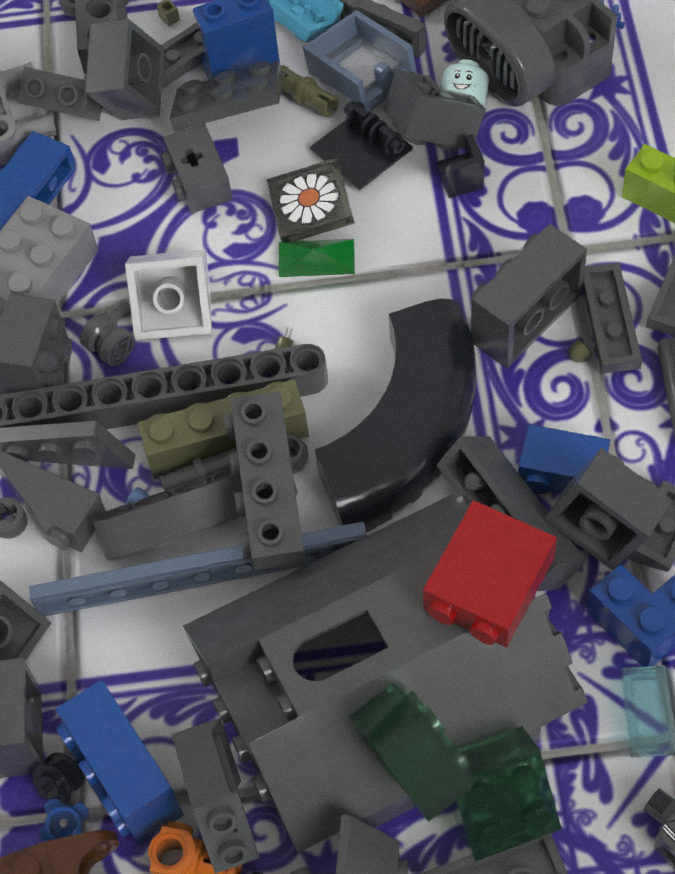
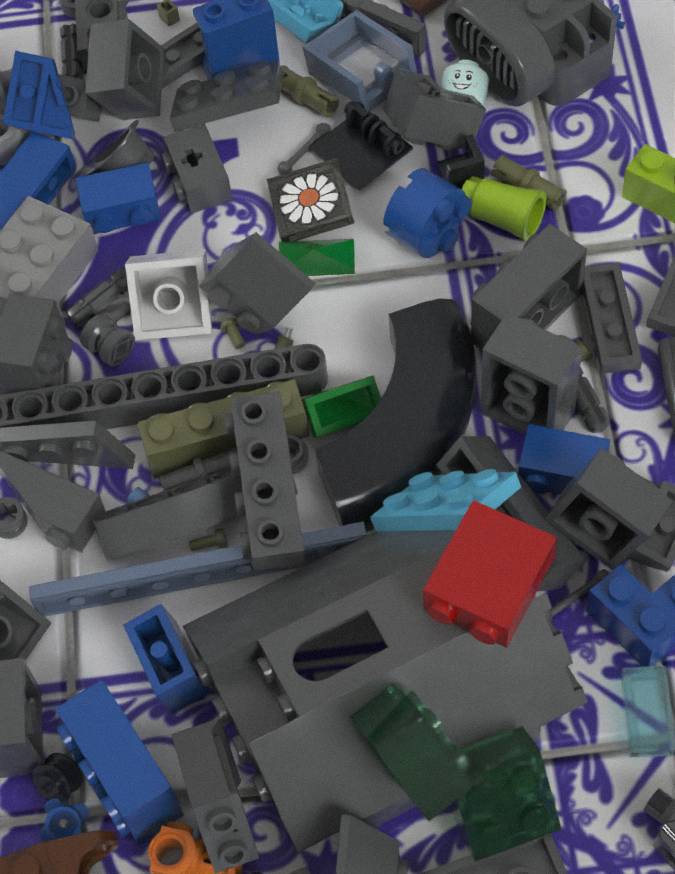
(37, 97): none -> blue wing
(69, 53): none -> dark grey axle
(98, 299): none -> dark grey axle
(118, 198): none -> blue brick
(124, 152): none -> dark grey piece
(165, 658): none -> blue brick
(218, 538): none -> olive piece
(230, 327): none -> olive piece
(256, 284): none -> dark grey slope
(321, 130): none -> dark grey hinge
(341, 406): none -> green slope
(426, 213): none -> blue brick
(443, 500): none -> medium azure plate
(506, 206): none -> lime plant
(519, 176): none -> olive pin
(529, 376): none -> dark grey brick
(577, 594): none -> dark grey hinge
(588, 406): none -> dark grey axle

